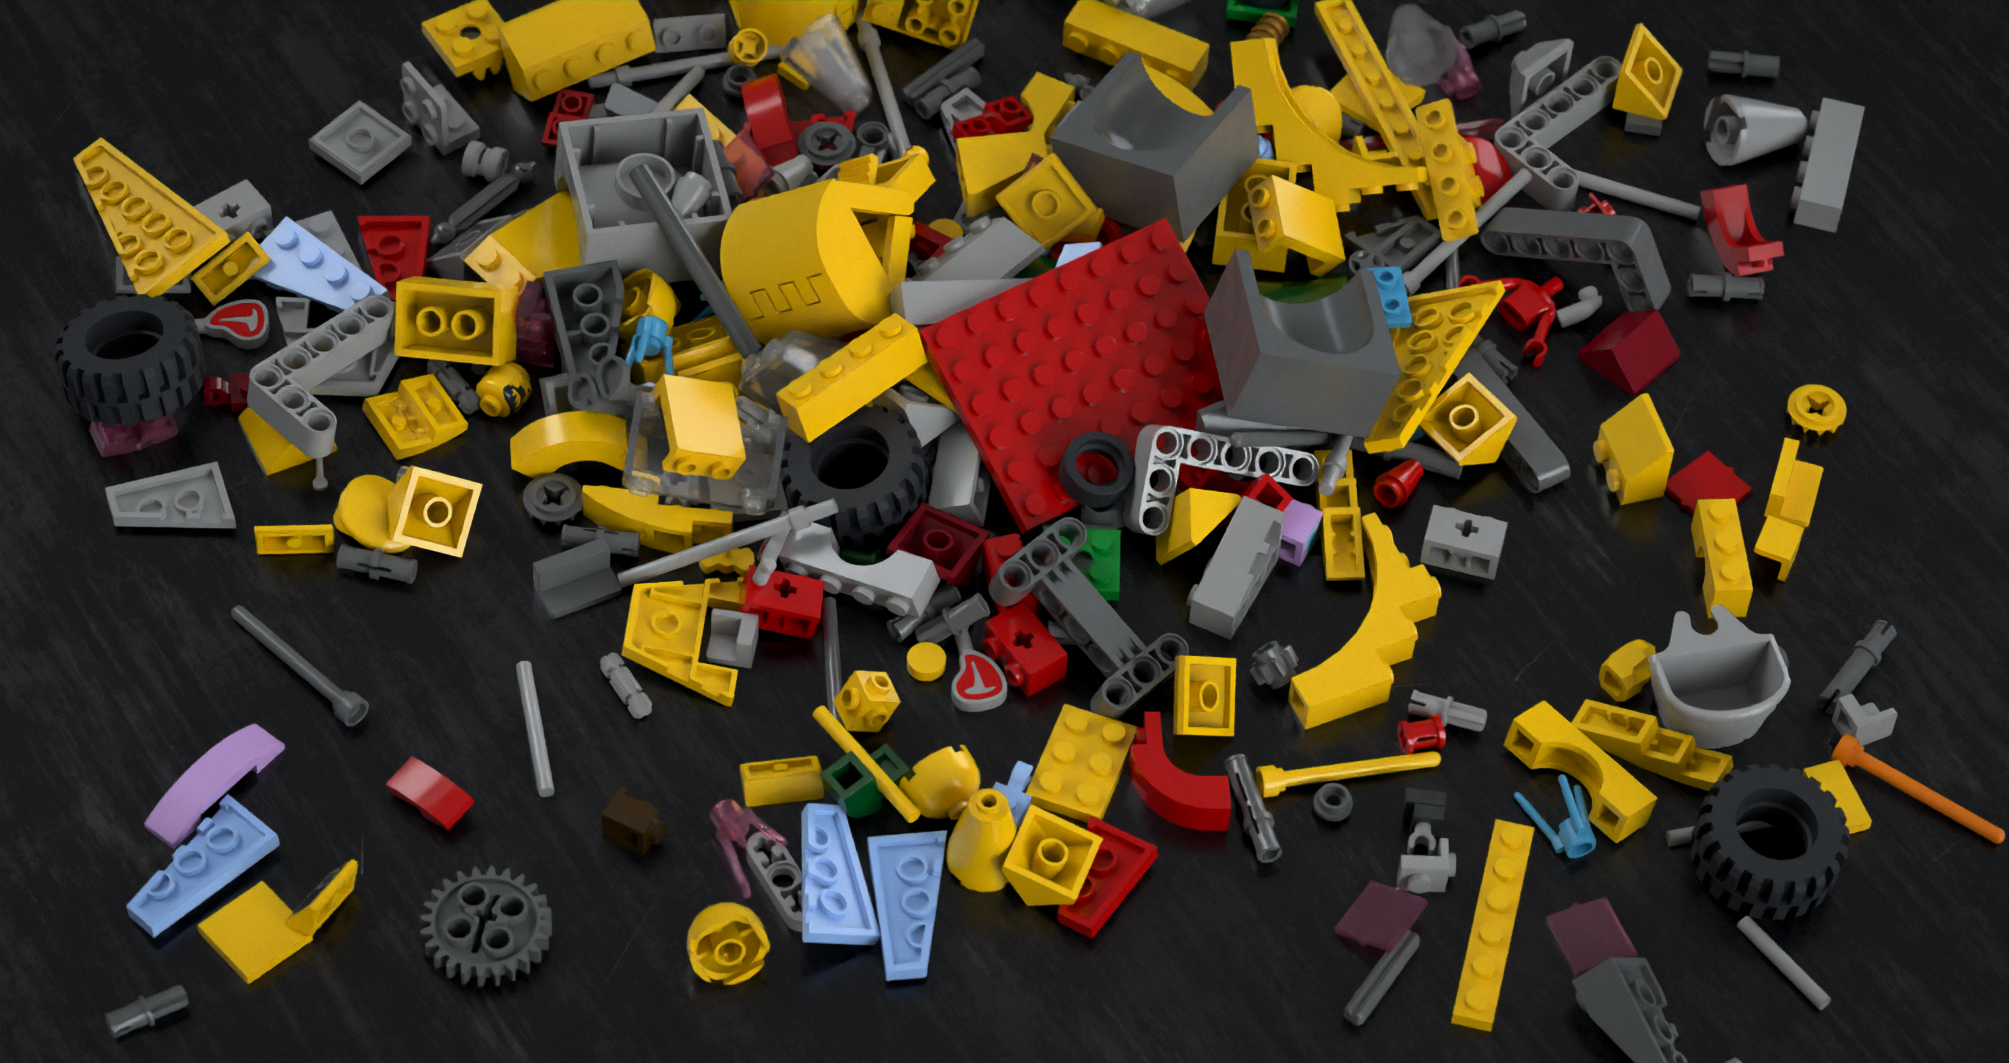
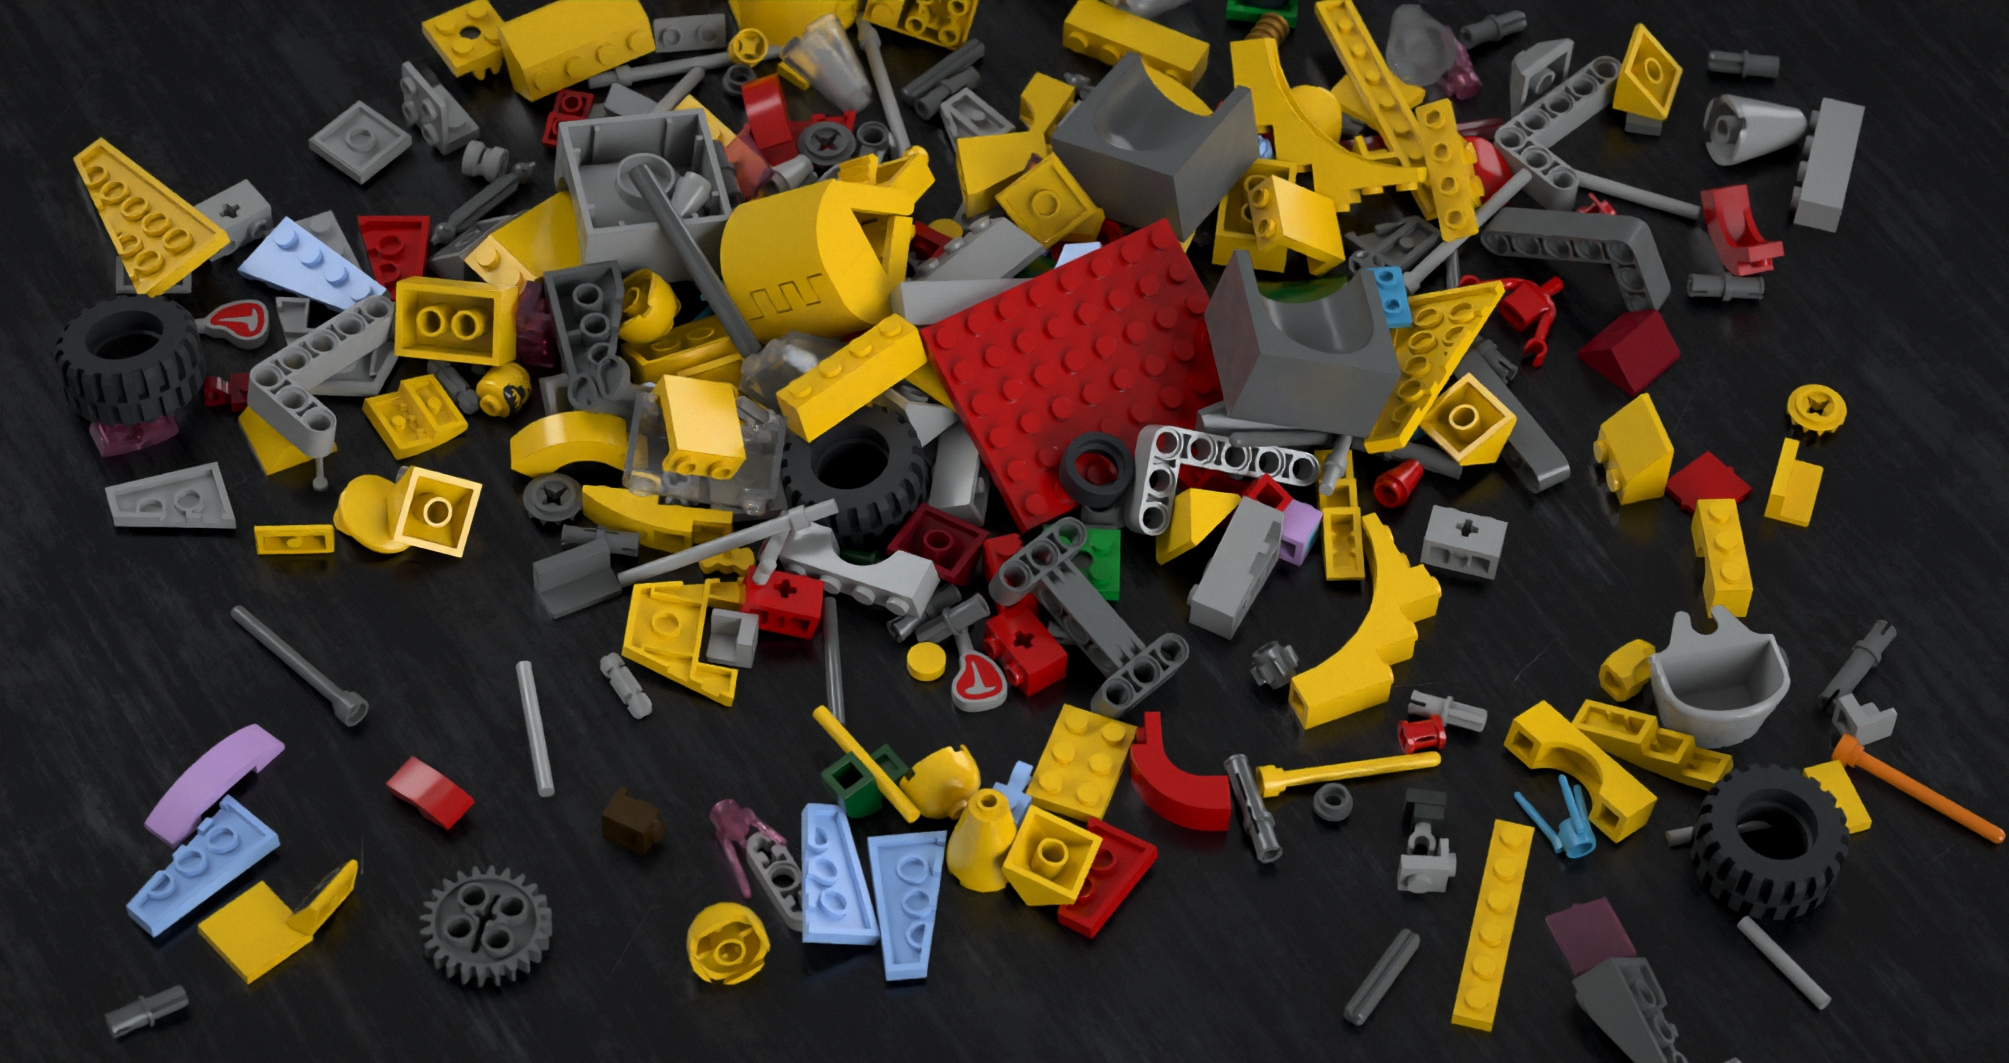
(230, 268): yellow slope -> none
(377, 563): dark grey pin -> none
(649, 340): dark azure plant -> none
(781, 781): yellow slope -> none
(866, 701): yellow brick -> none
(997, 118): red slope -> none
(1204, 696): yellow slope -> none
(1381, 916): clear pink piece -> none
(1582, 310): light grey arm -> none
(1779, 542): yellow panel -> none

